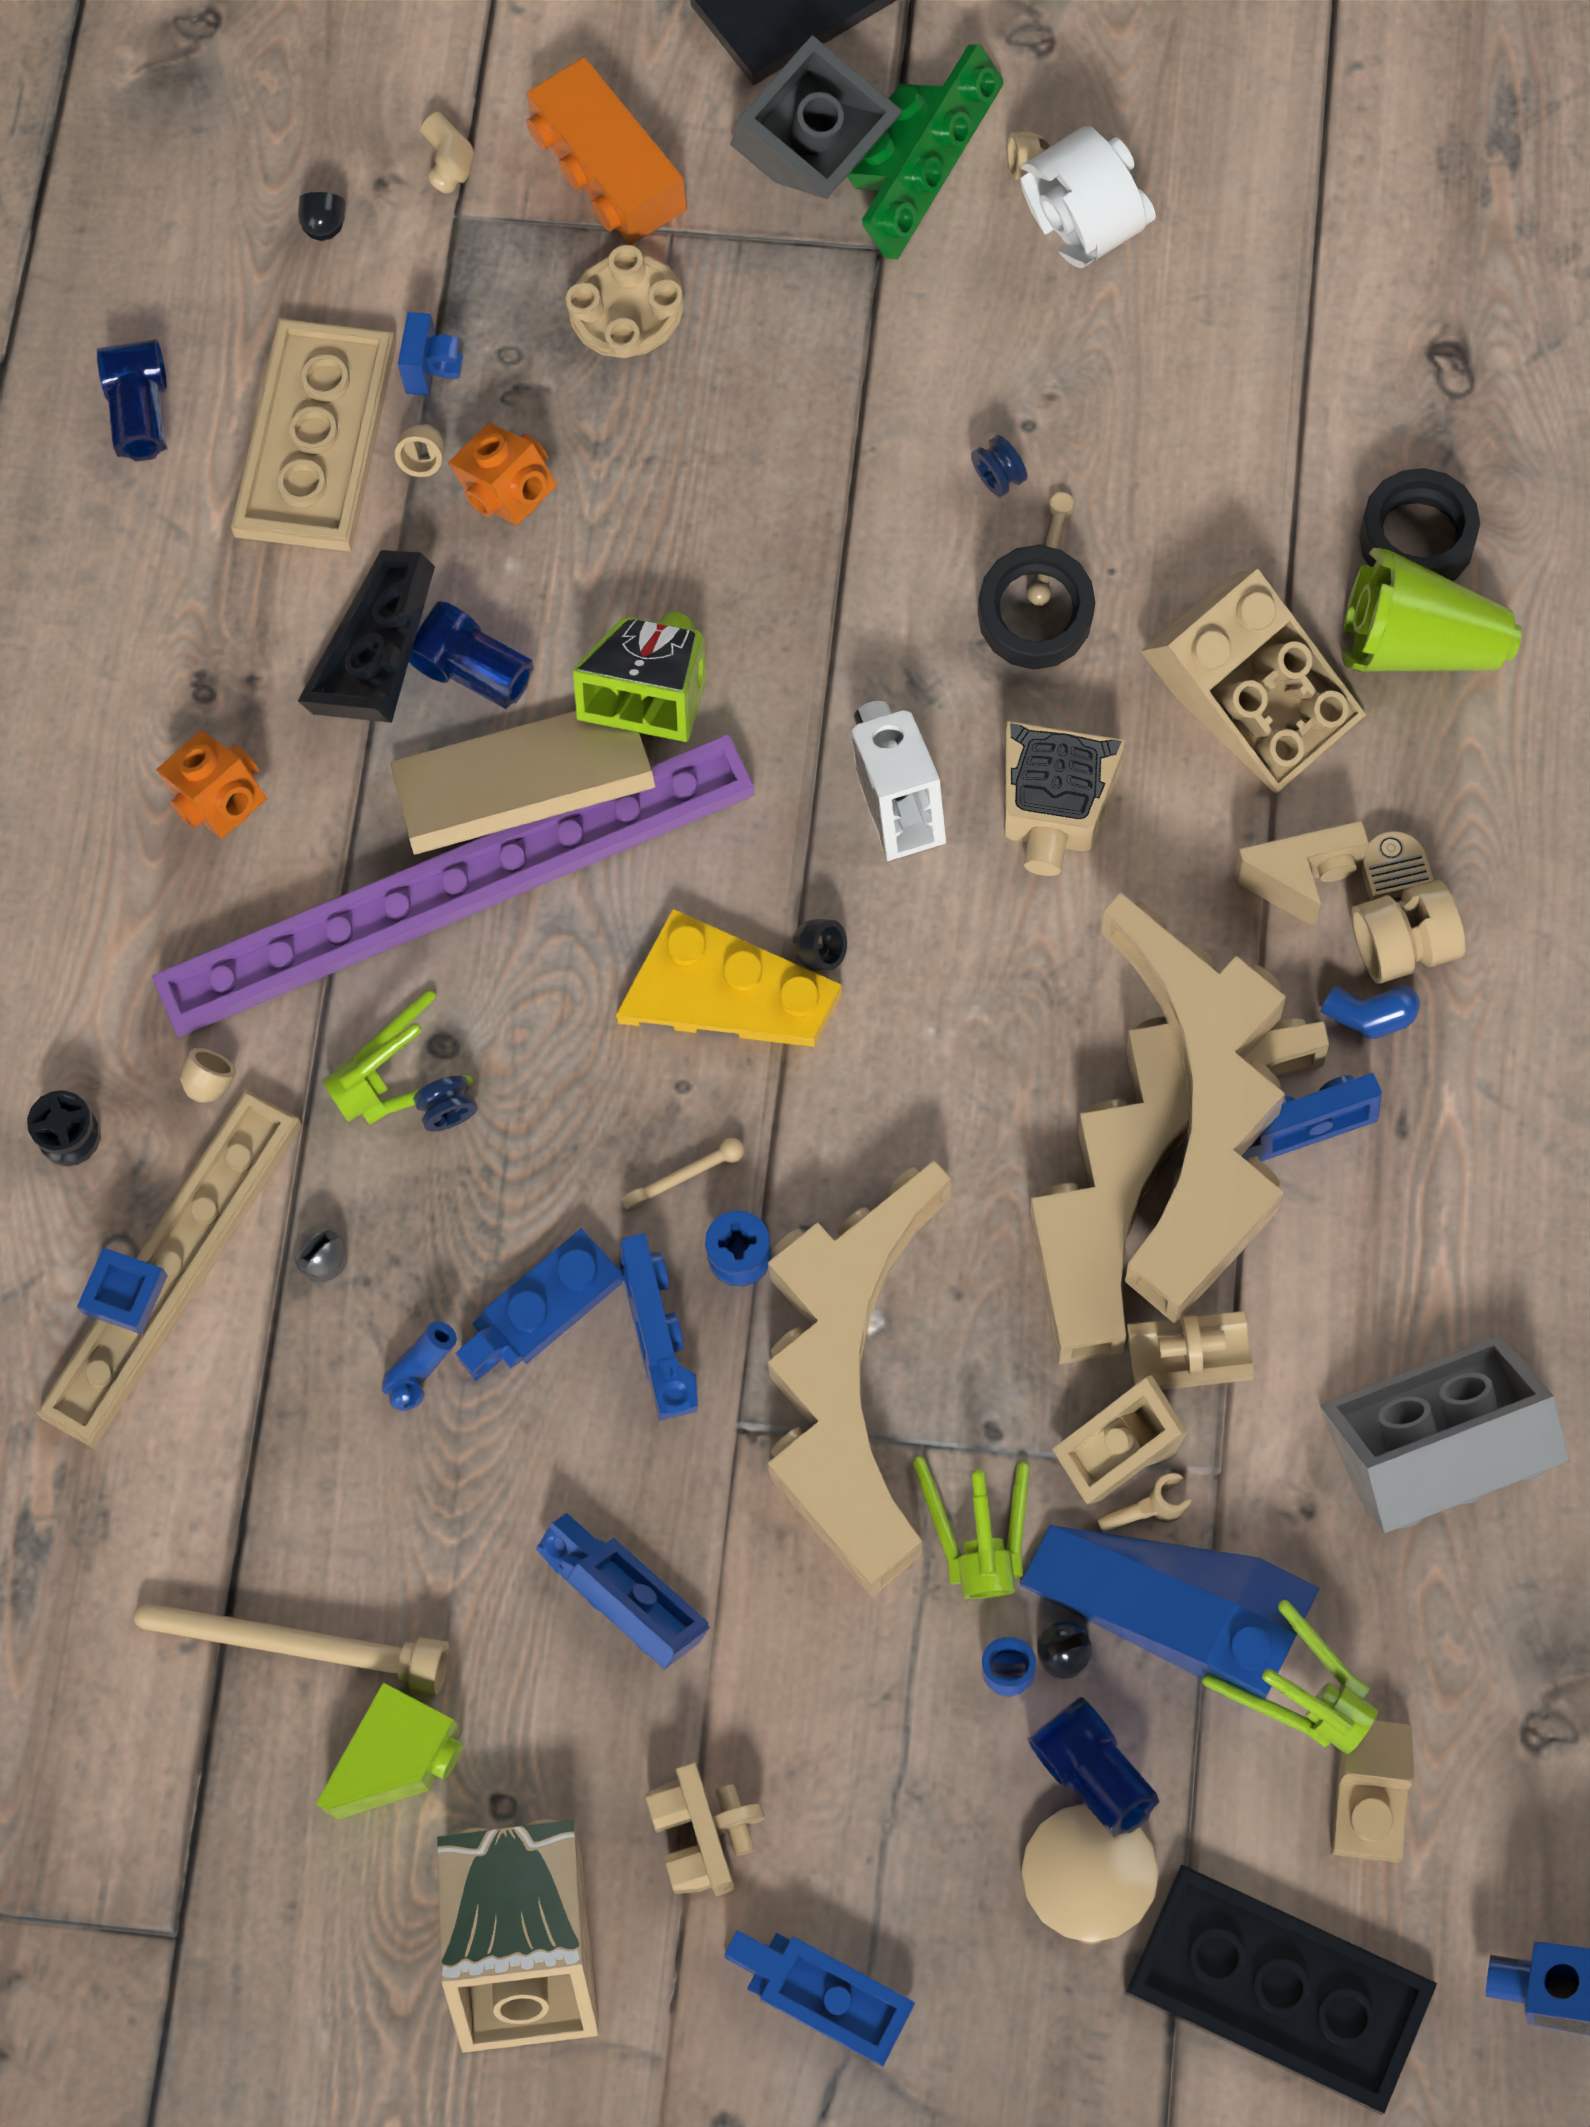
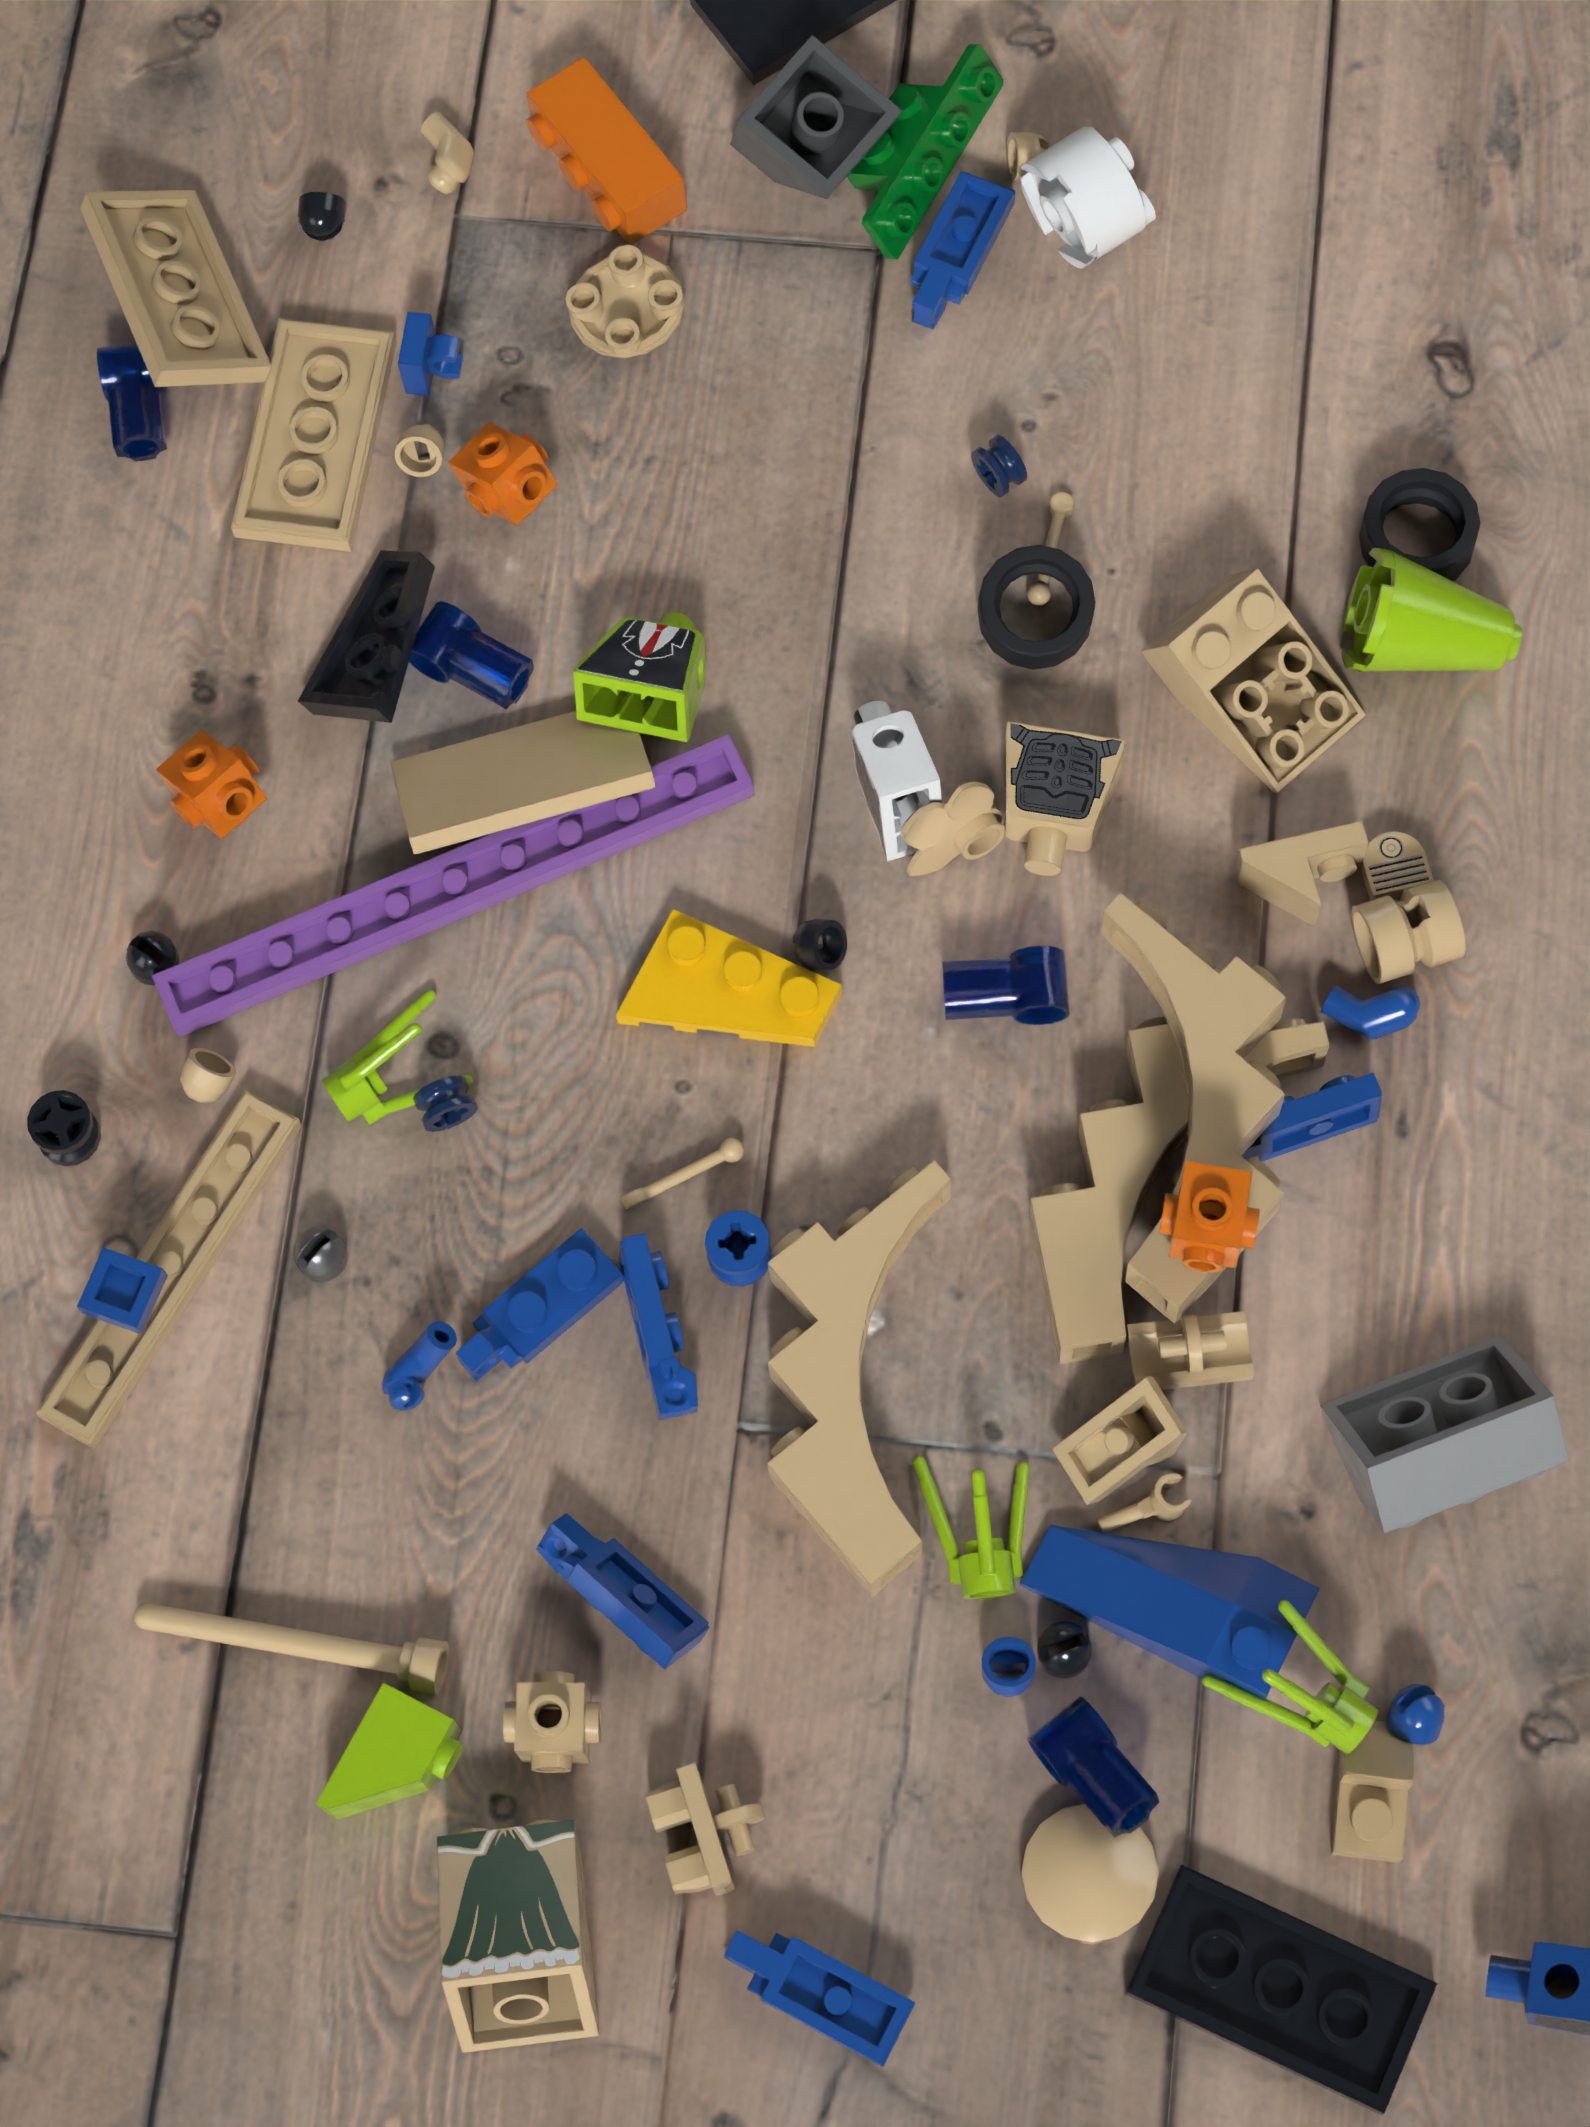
(142, 965): none -> black hinge
(175, 288): none -> tan plate
(567, 1742): none -> tan brick
(958, 245): none -> blue hinge
(963, 825): none -> tan plate
(1025, 986): none -> clear blue piece
(1210, 1217): none -> orange brick
(1416, 1715): none -> blue hinge

